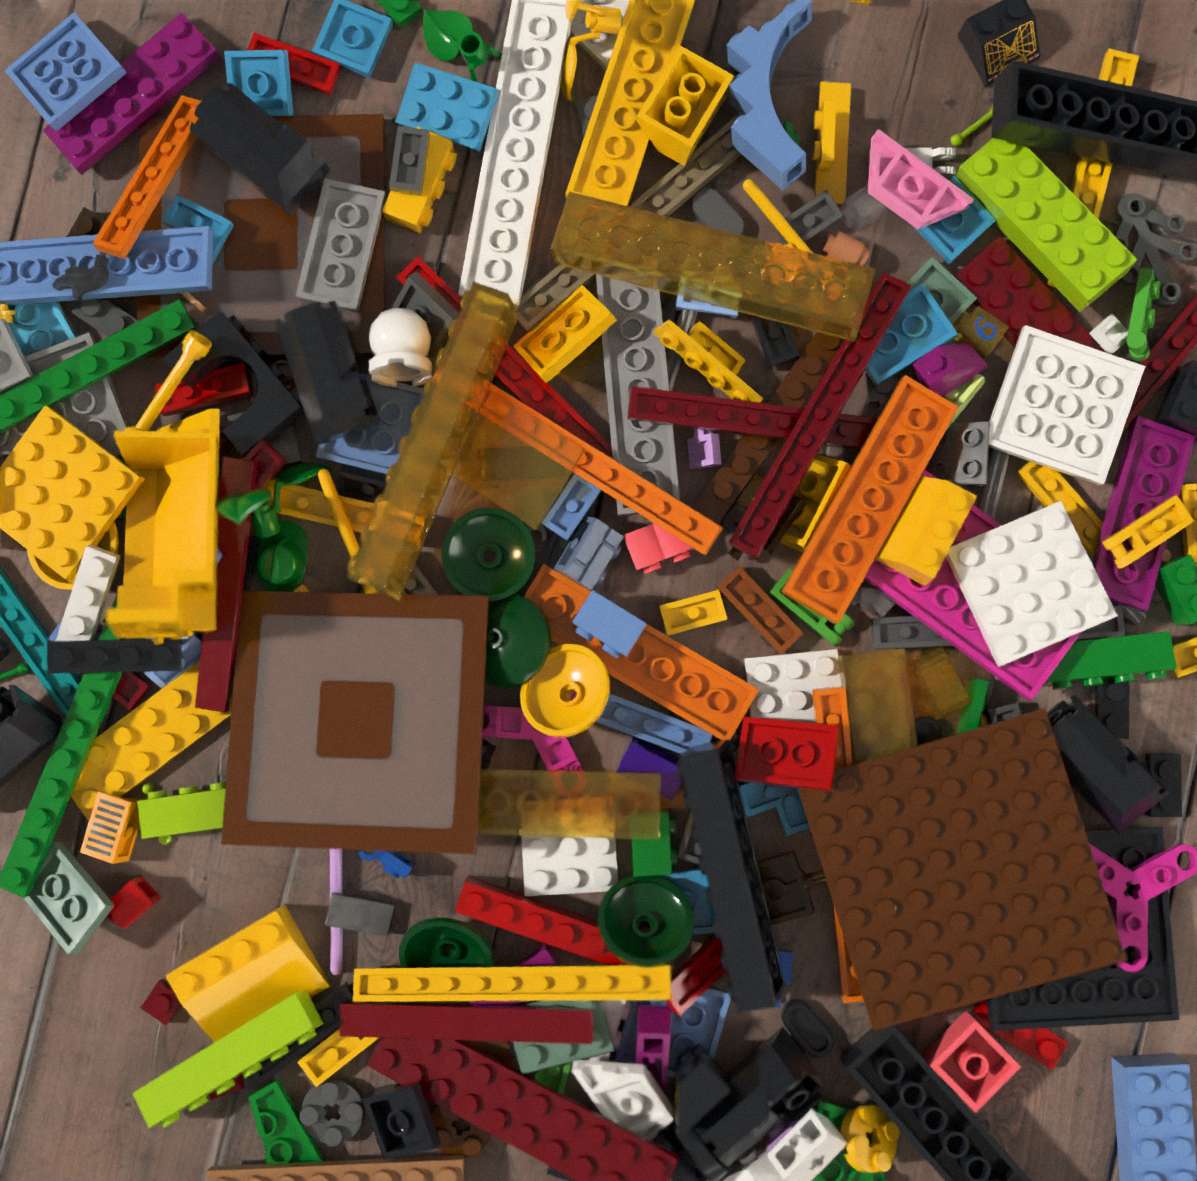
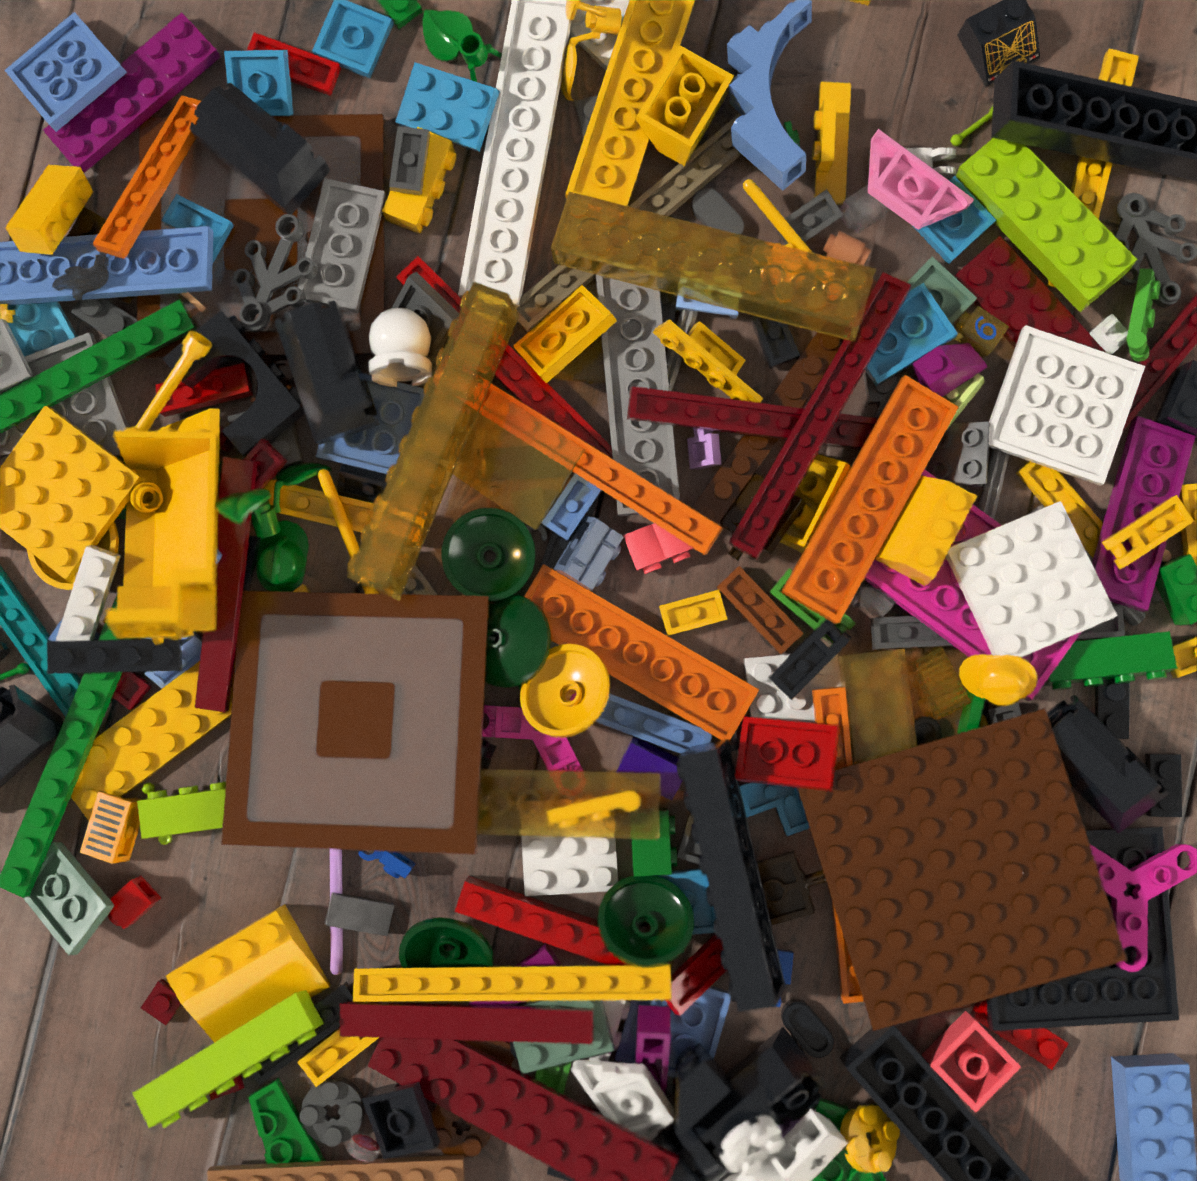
(49, 209): none -> yellow brick
(154, 498): none -> yellow plate
(272, 277): none -> dark grey plant
(363, 1147): none -> clear tile
(596, 808): none -> yellow plate
(608, 624): medium blue brick -> none
(751, 1145): none -> white plate
(808, 659): none -> black plate
(998, 677): none -> yellow piece

